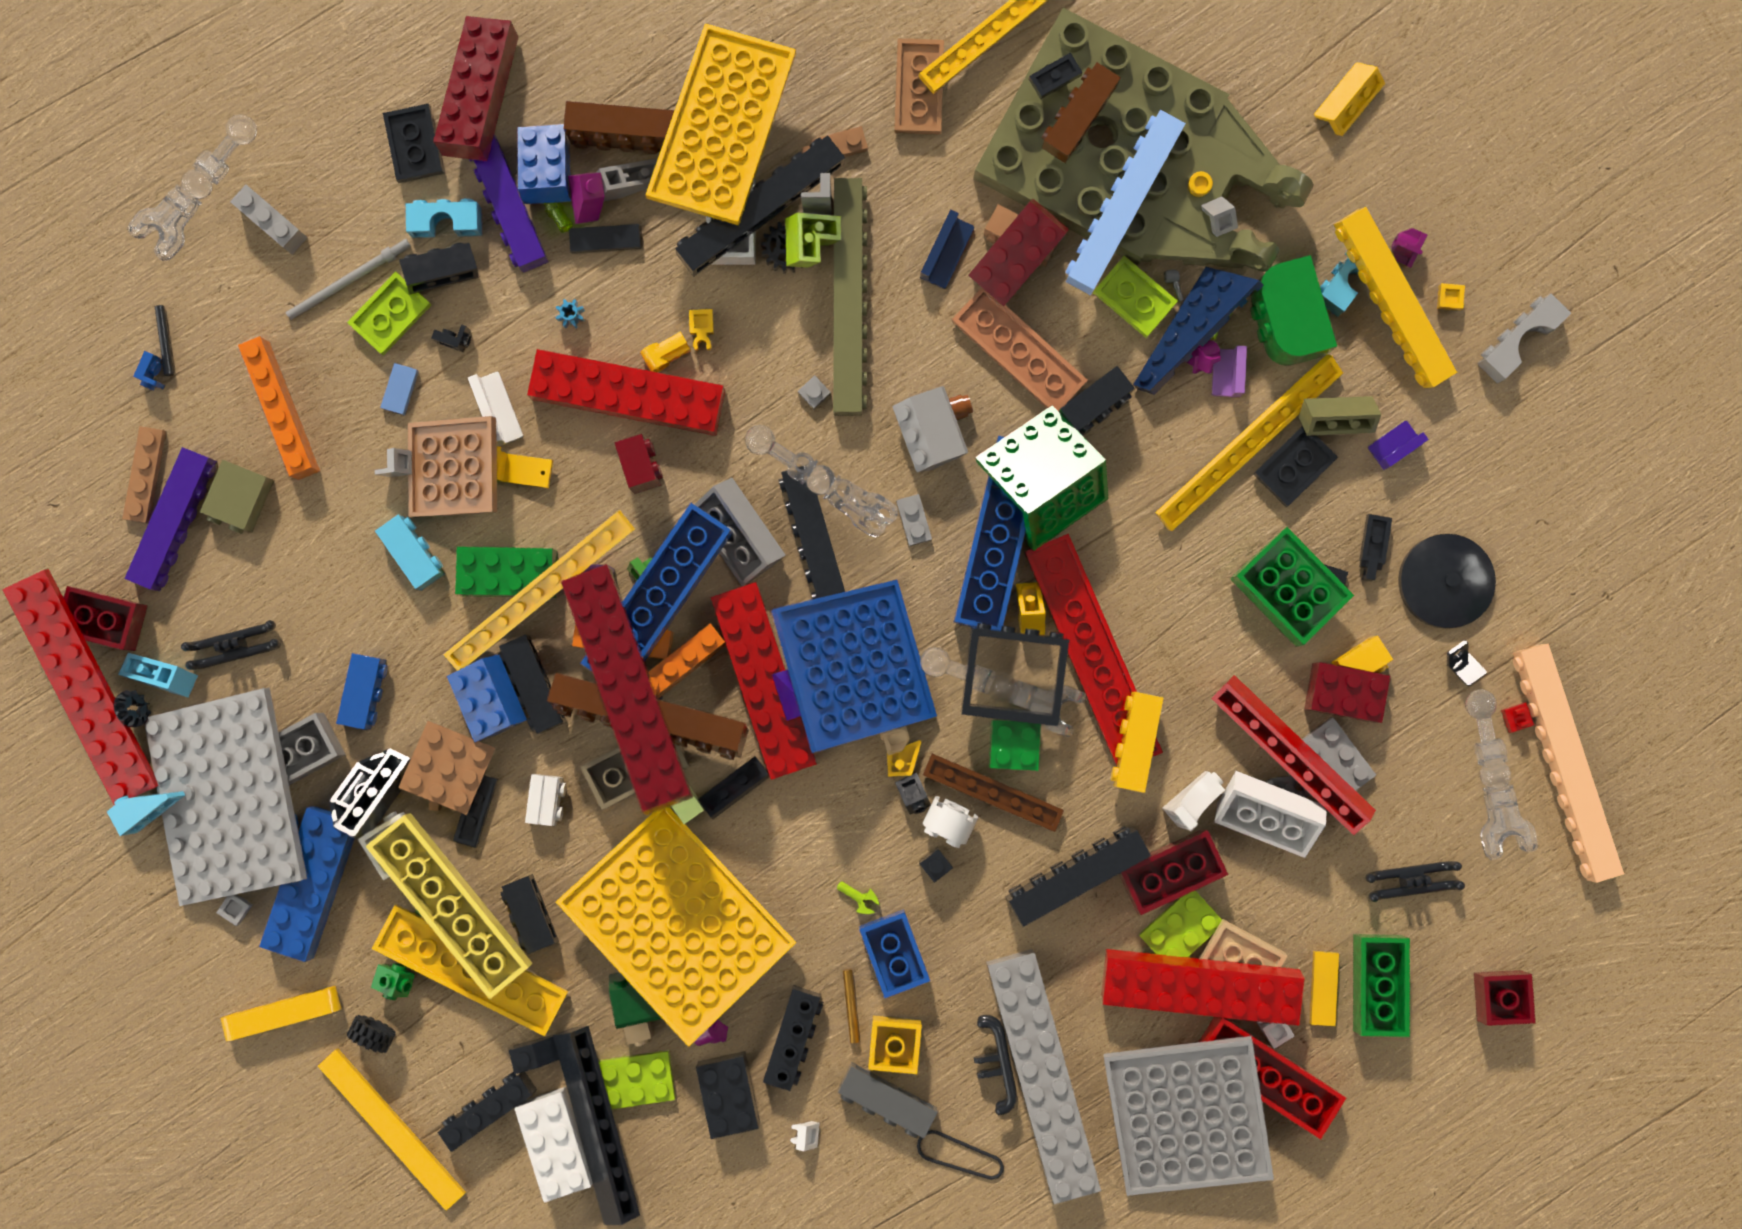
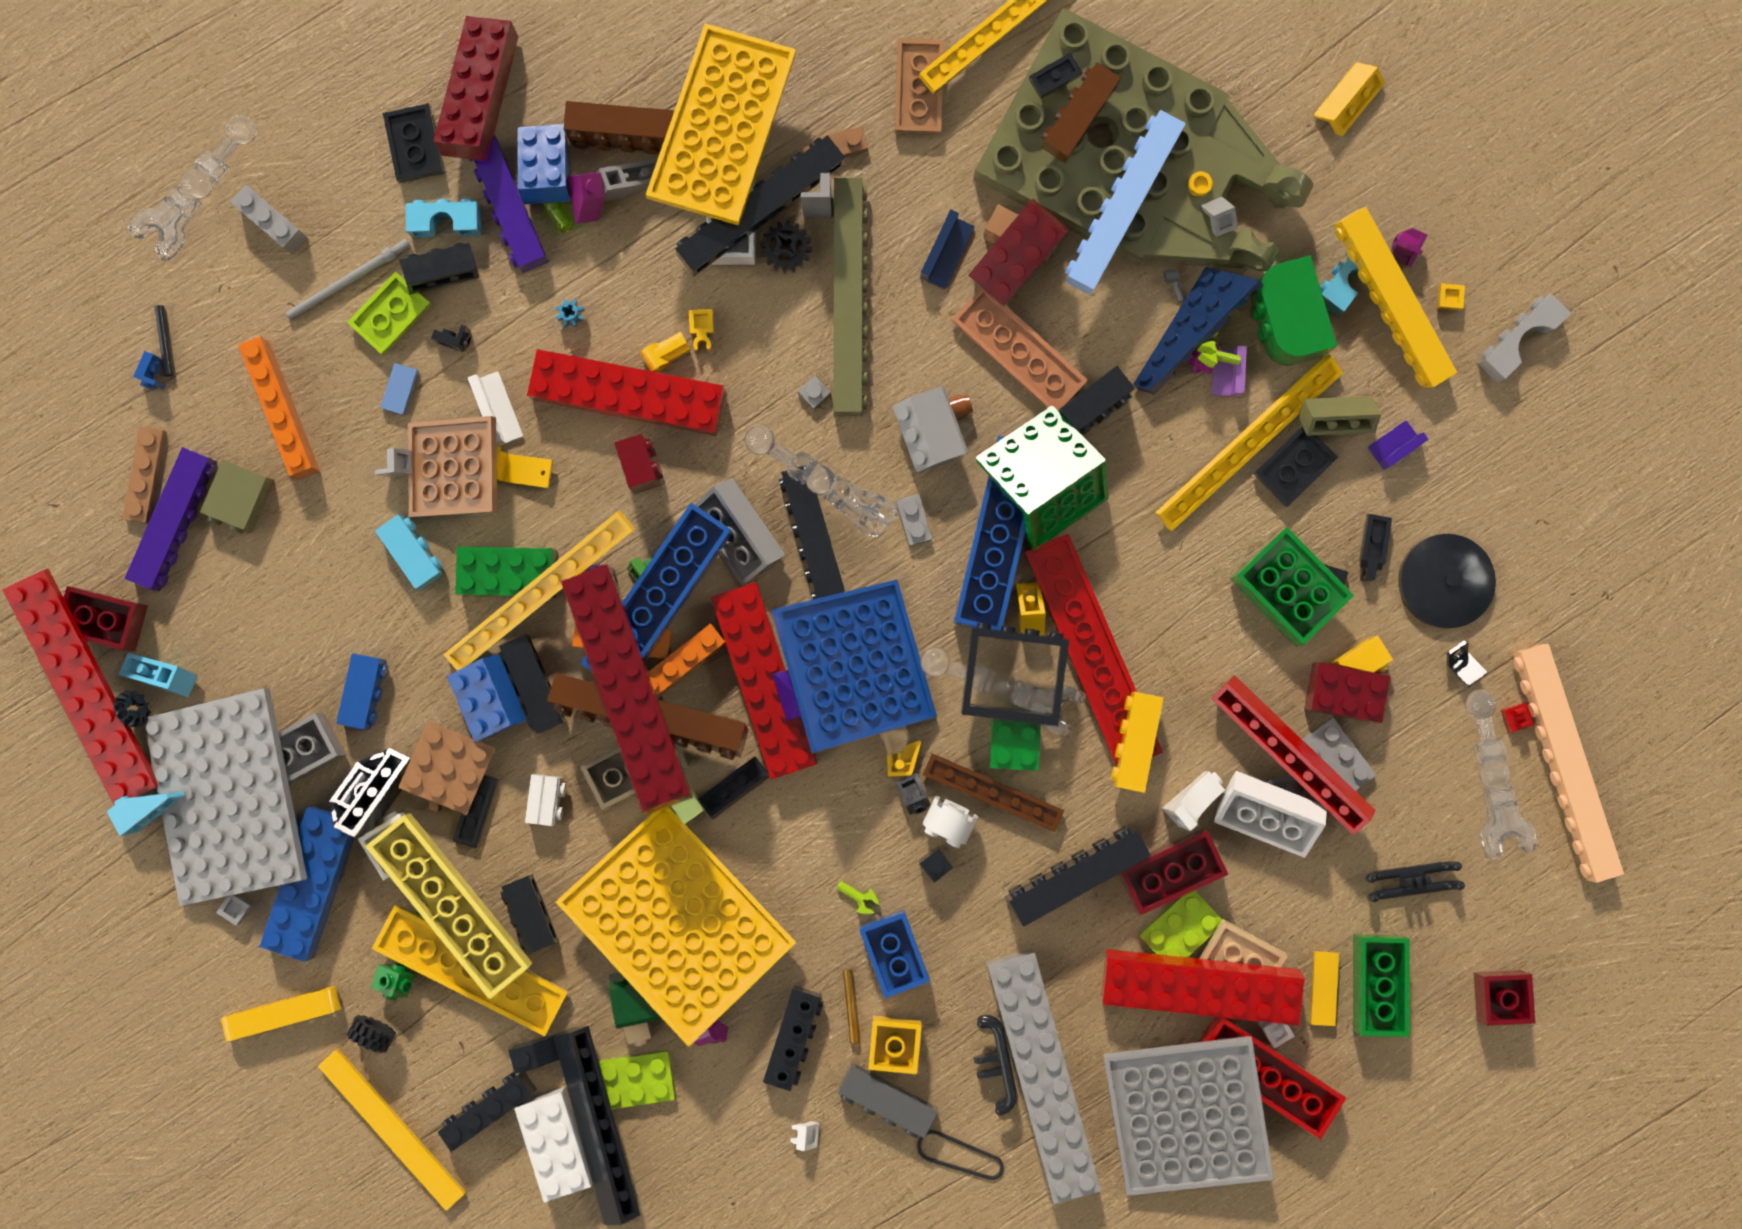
(232, 645): black piece -> none
(605, 238): black tile -> none
(728, 1095): black brick -> none
(805, 235): lime brick -> none
(1135, 296): lime plate -> none
(1212, 355): none -> lime bar

